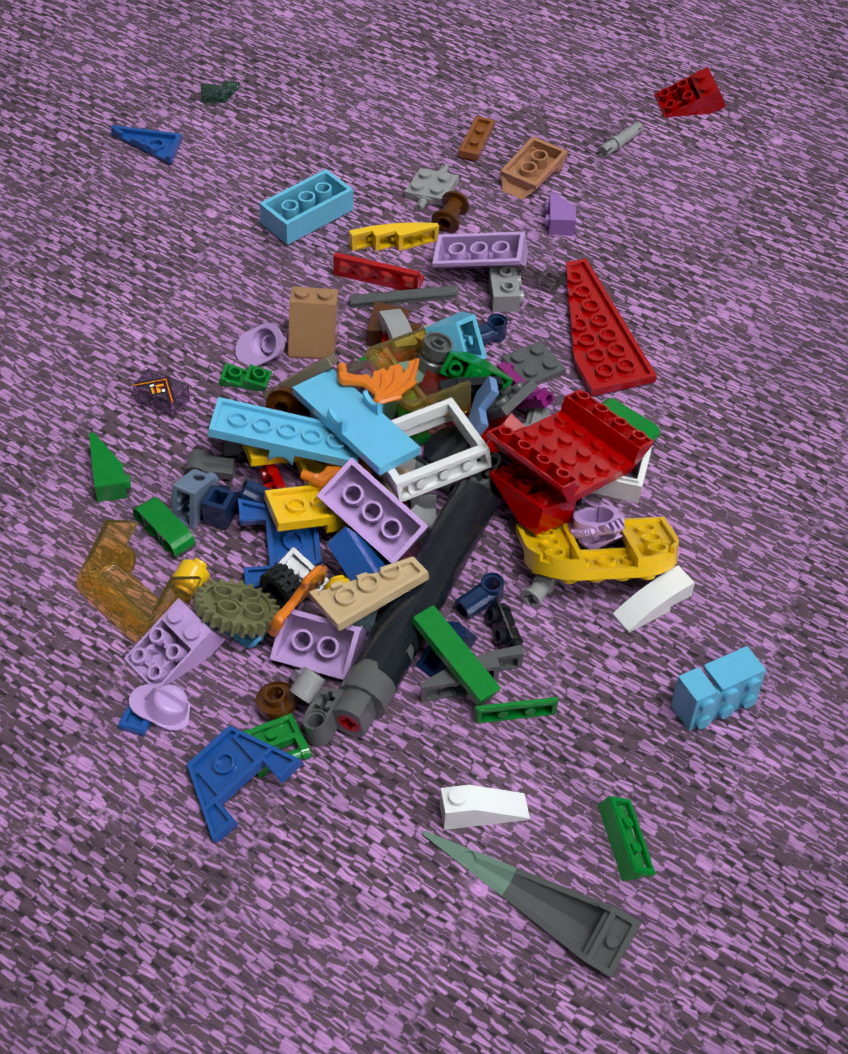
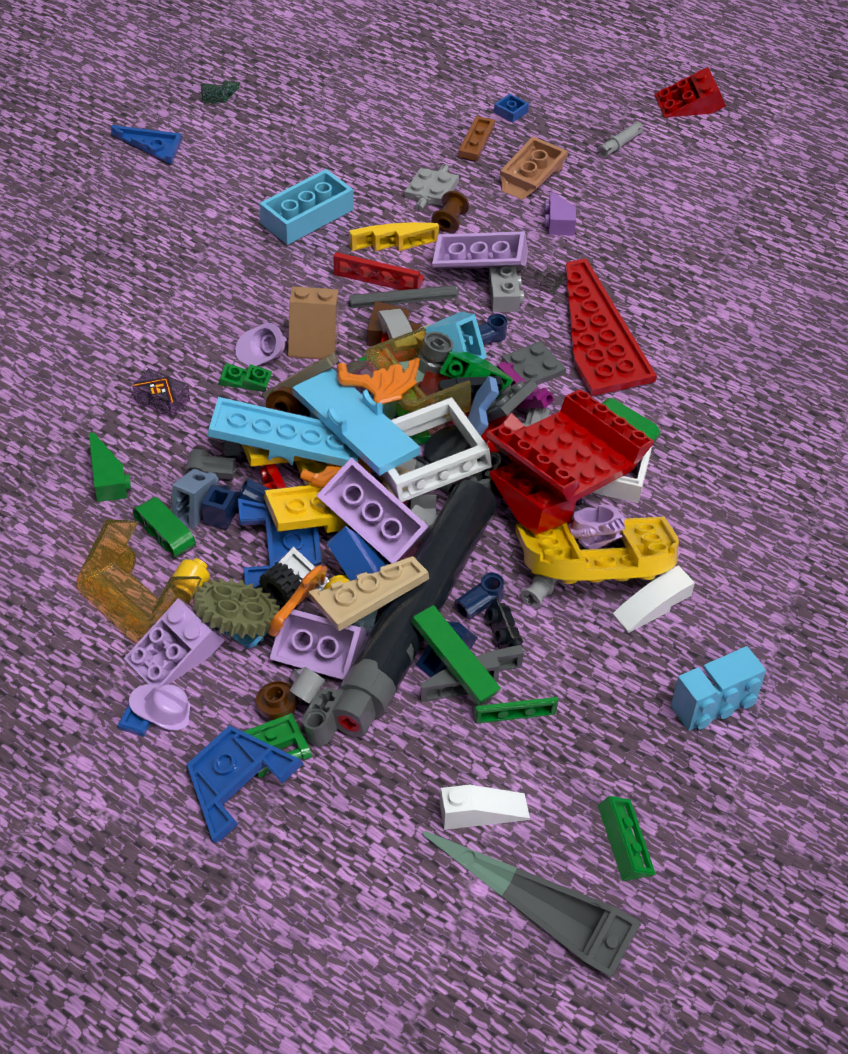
(511, 108): none -> blue piece

